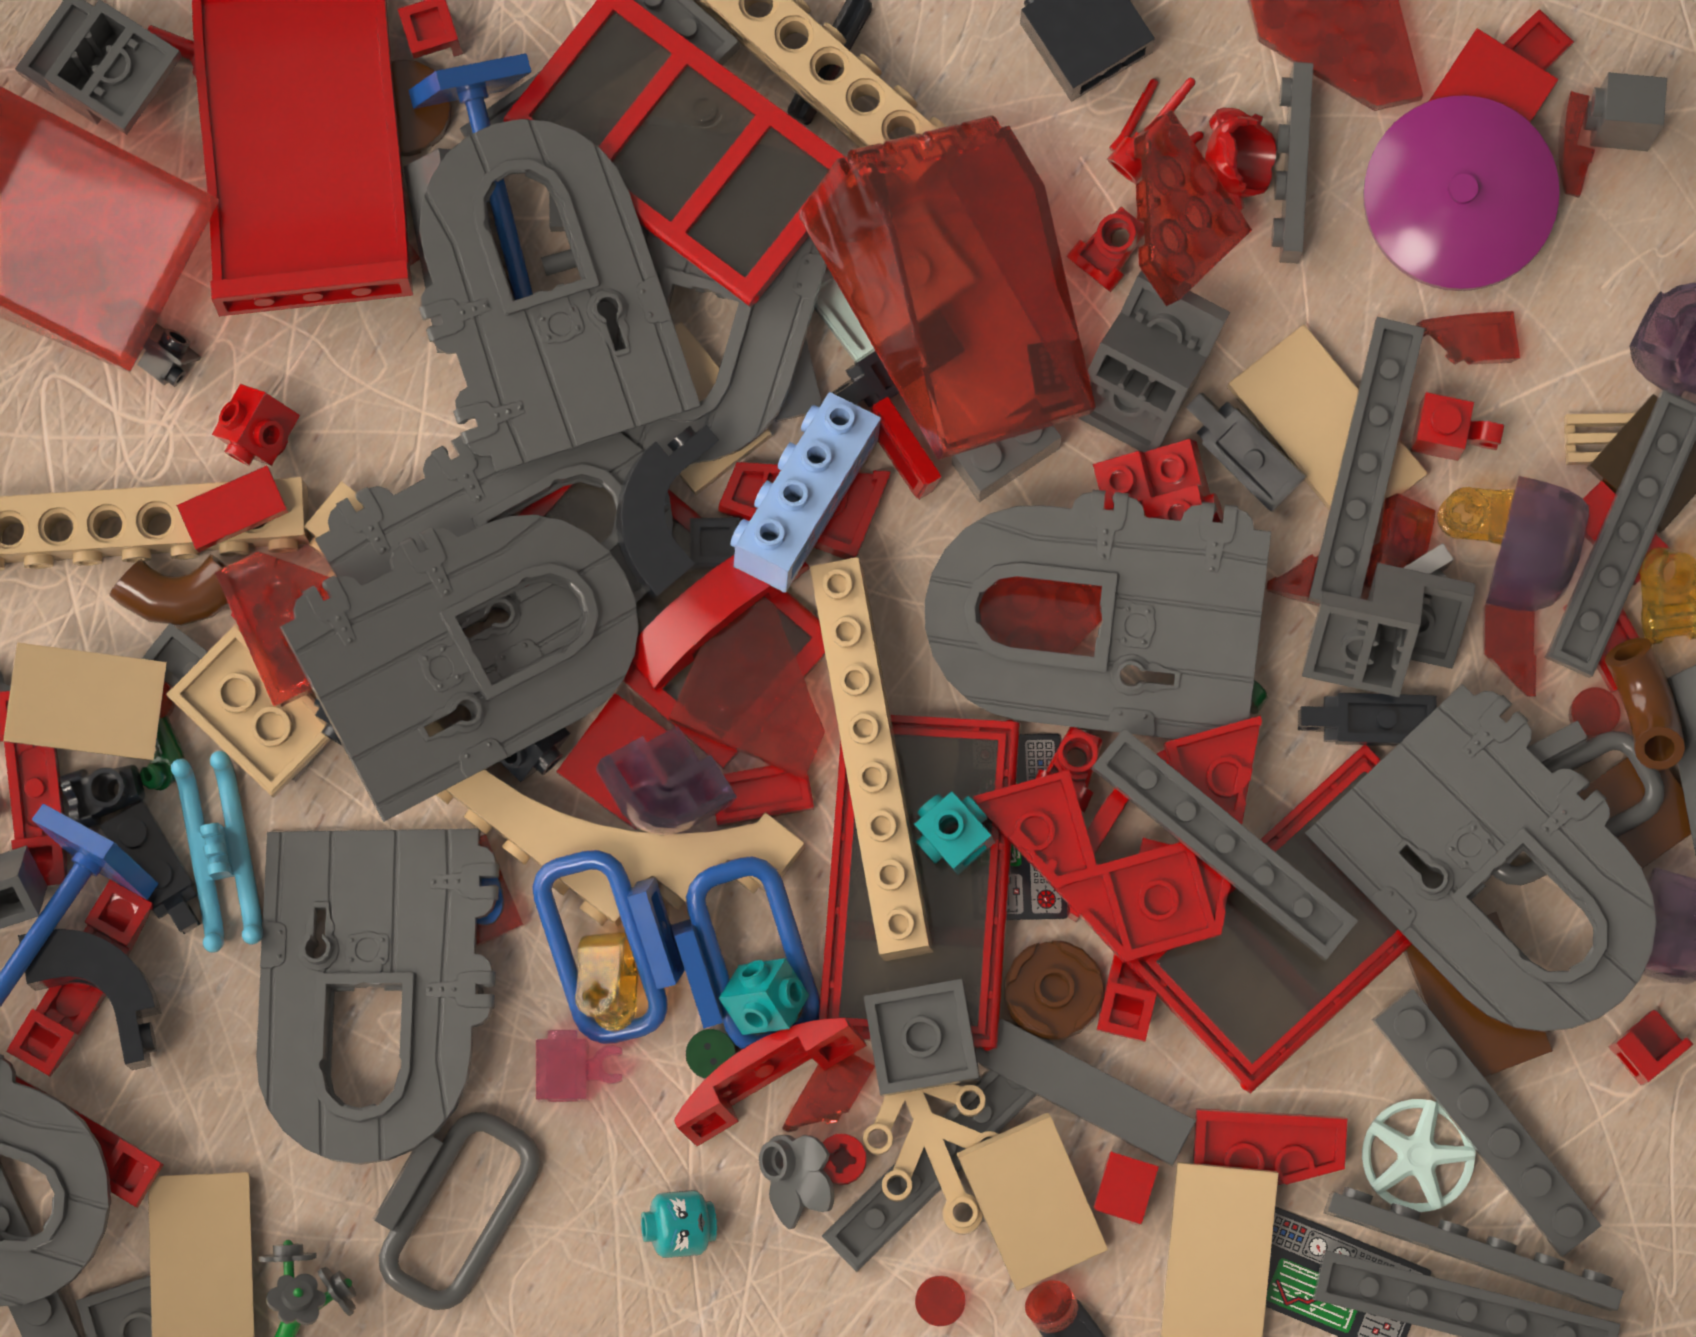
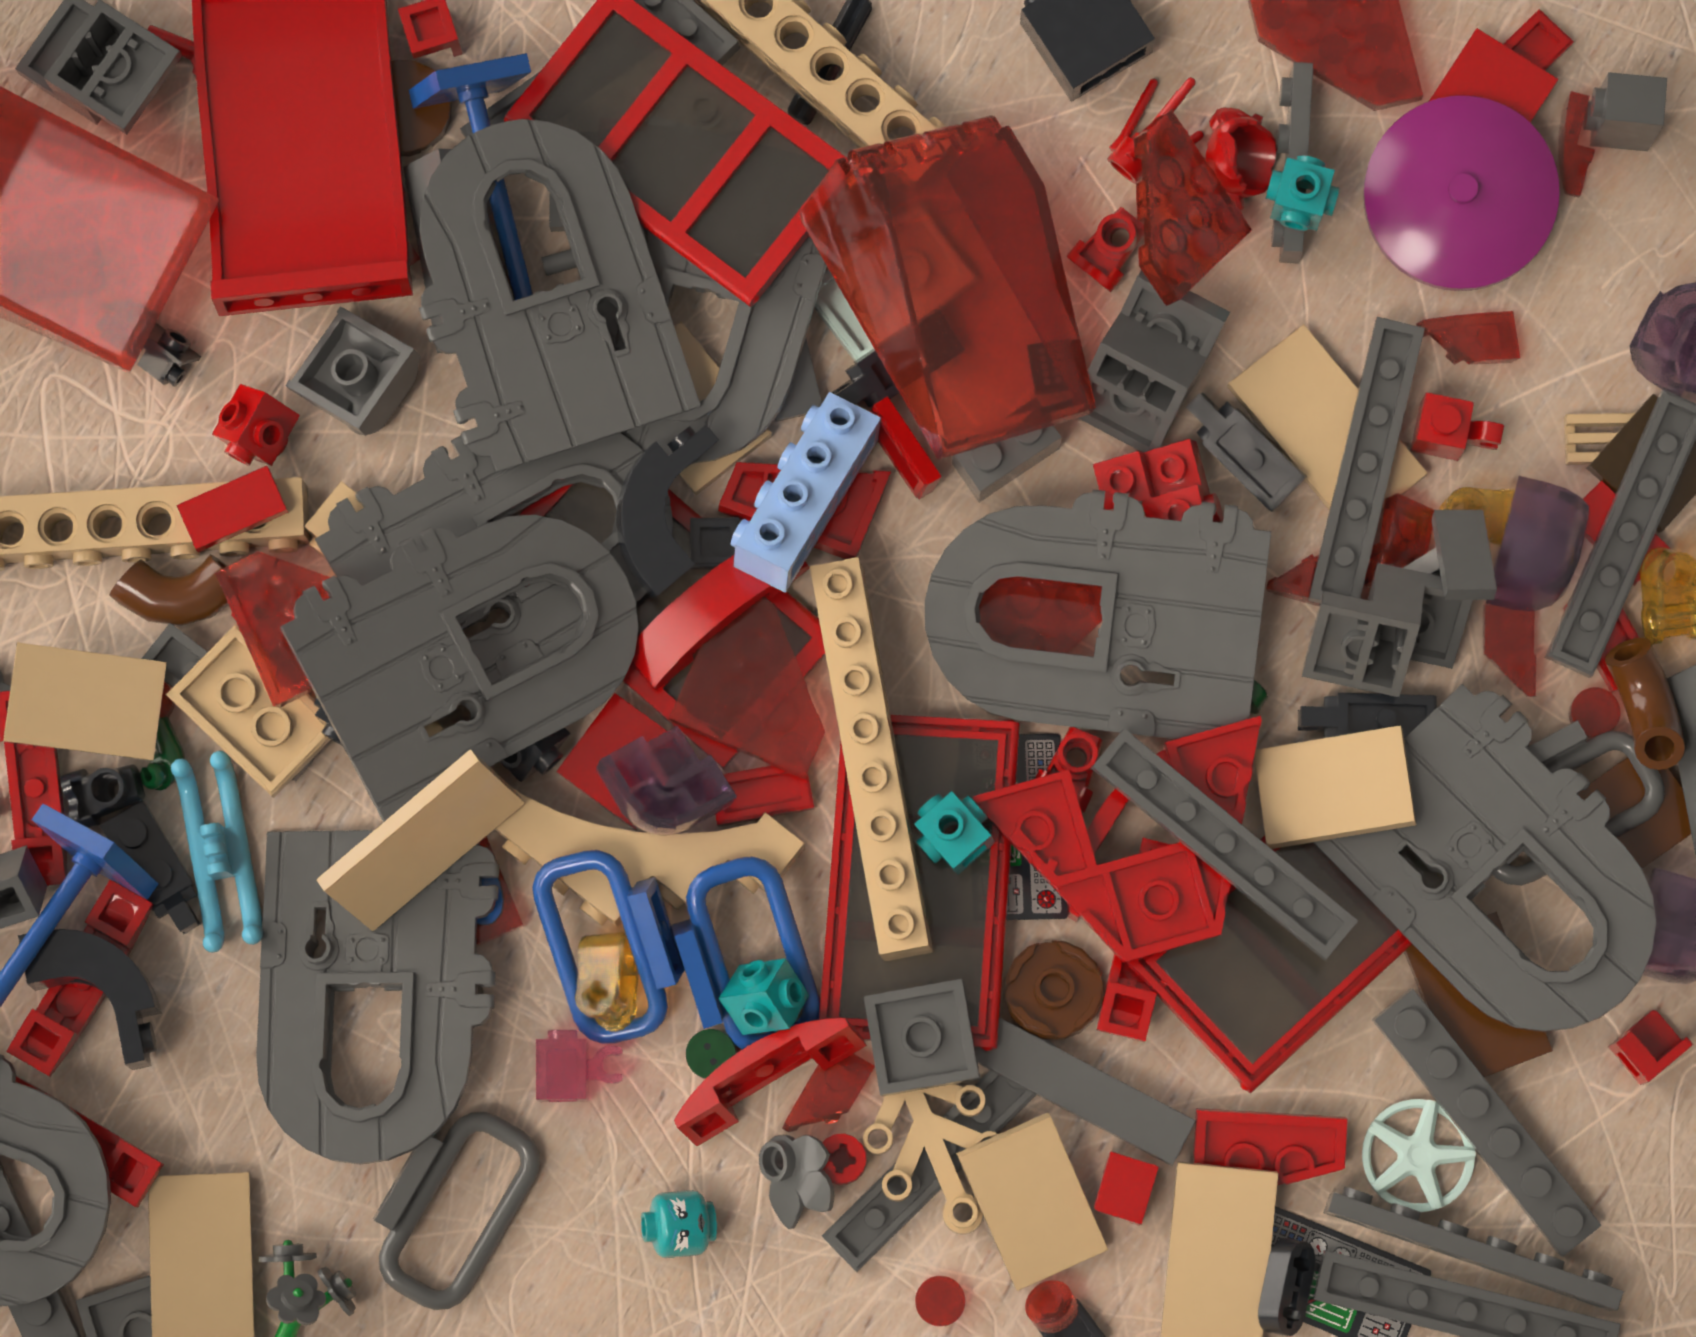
(357, 373): none -> dark grey slope
(420, 840): none -> tan tile
(1286, 1286): none -> black beam
(1297, 209): none -> teal brick
(1335, 787): none -> tan tile
(1464, 555): none -> dark grey tile

